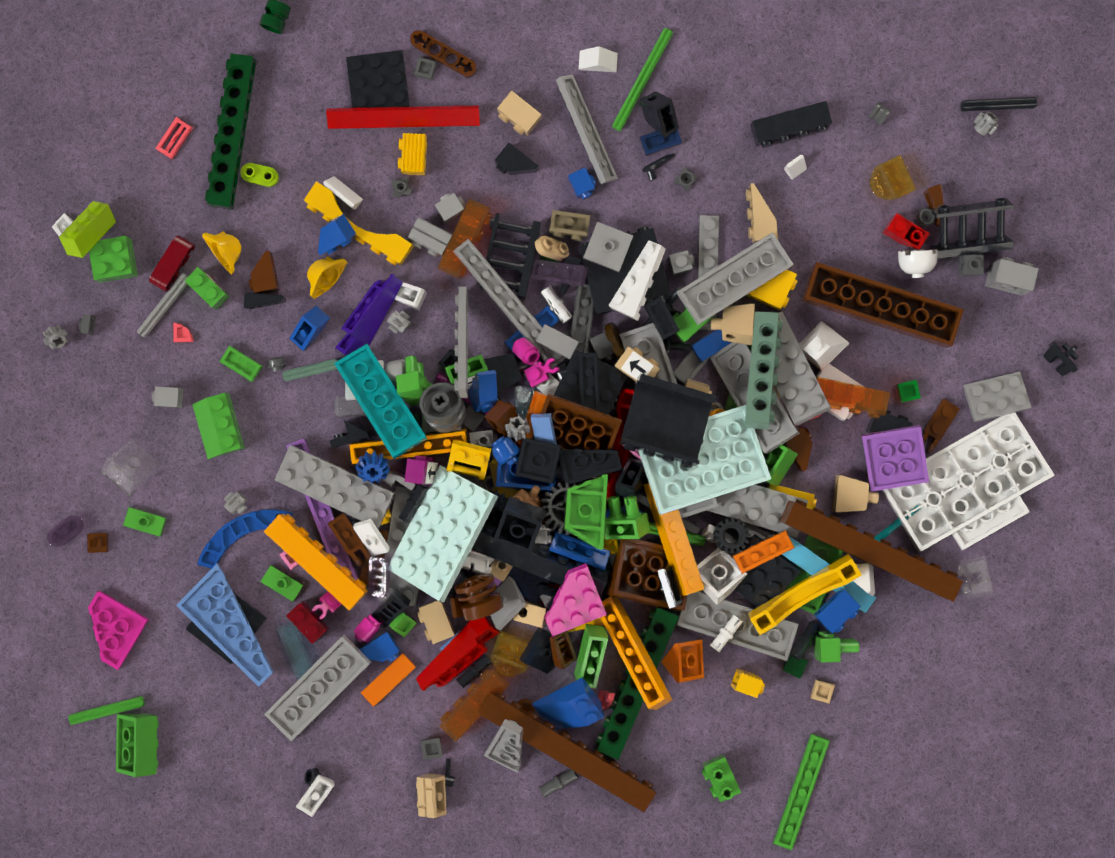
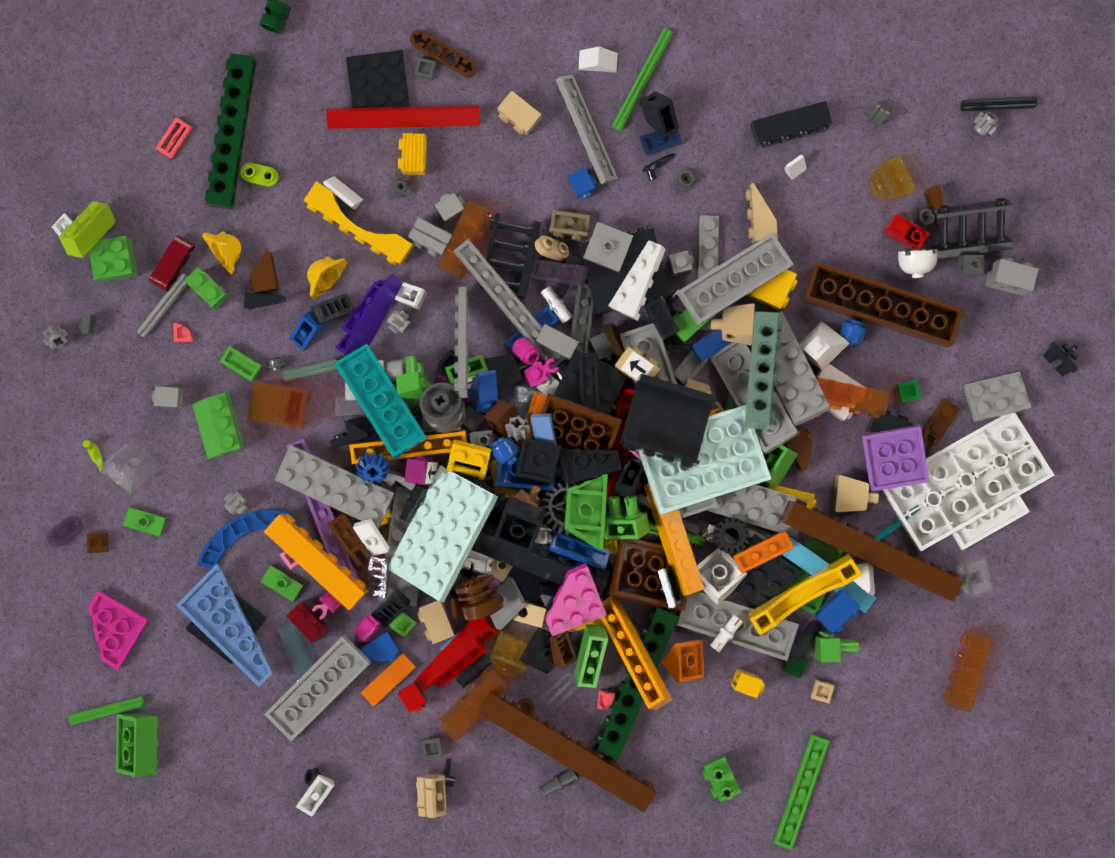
(94, 453): none -> lime bar
(279, 405): none -> clear orange slope
(335, 233): blue slope -> none
(342, 303): none -> black slope
(413, 697): none -> red brick
(507, 746): light grey wing -> none
(514, 162): black slope -> none
(570, 706): blue slope -> none
(853, 331): none -> blue head
(968, 670): none -> clear orange brick

